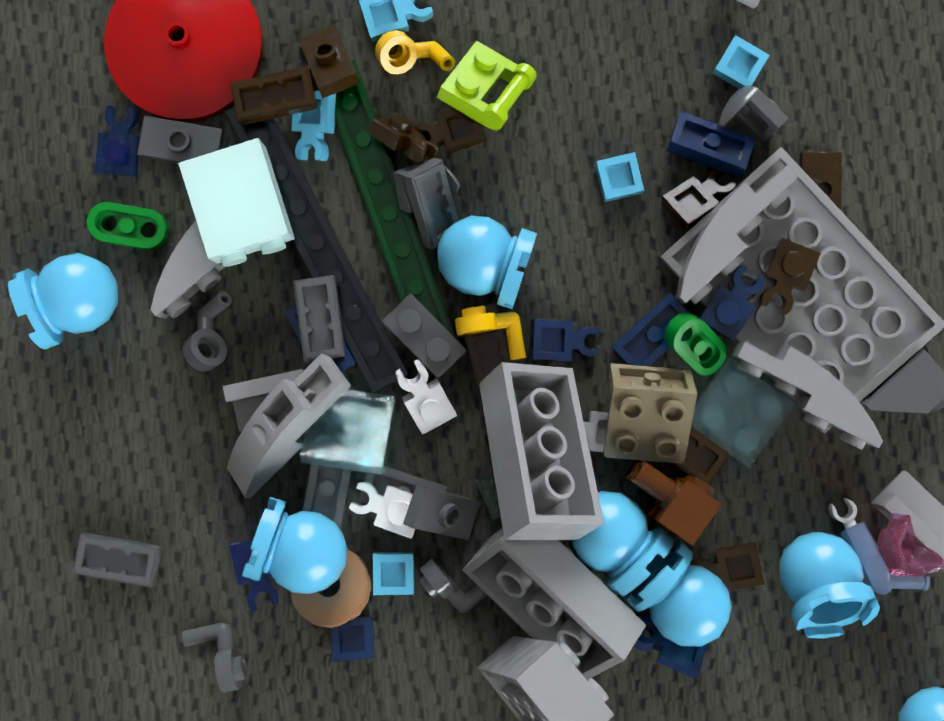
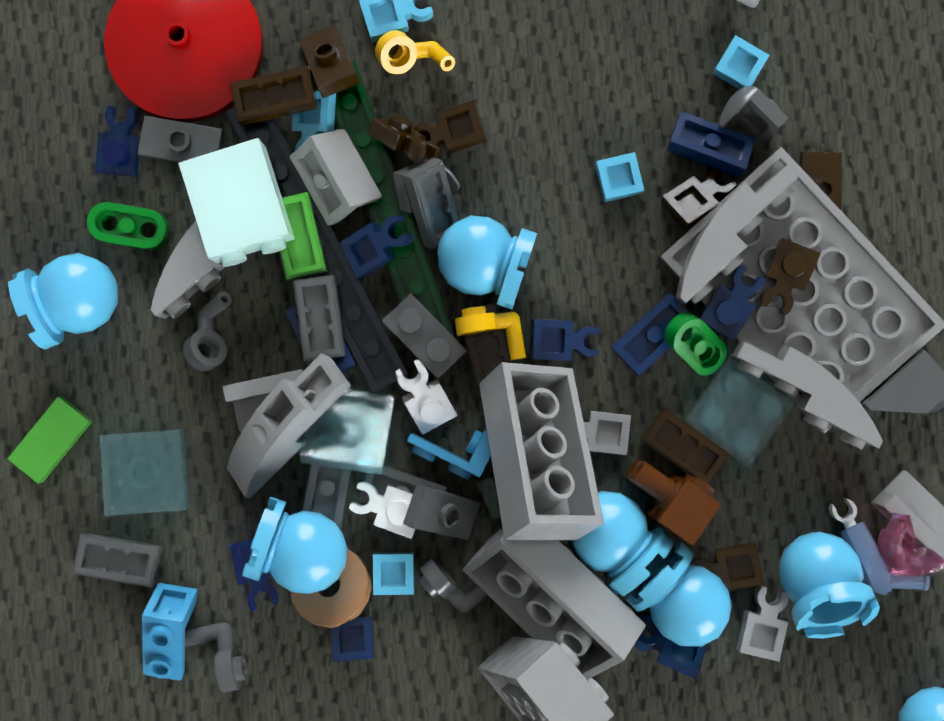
(49, 440): none -> bright green tile
(144, 472): none -> clear light blue plate
(164, 630): none -> dark azure bracket
(303, 254): none -> bright green tile
(334, 175): none -> light grey panel
(370, 246): none -> dark blue plate
(475, 79): lime plate -> none
(477, 447): none -> dark azure bracket
(649, 413): dark tan bracket -> none
(762, 631): none -> light grey plate

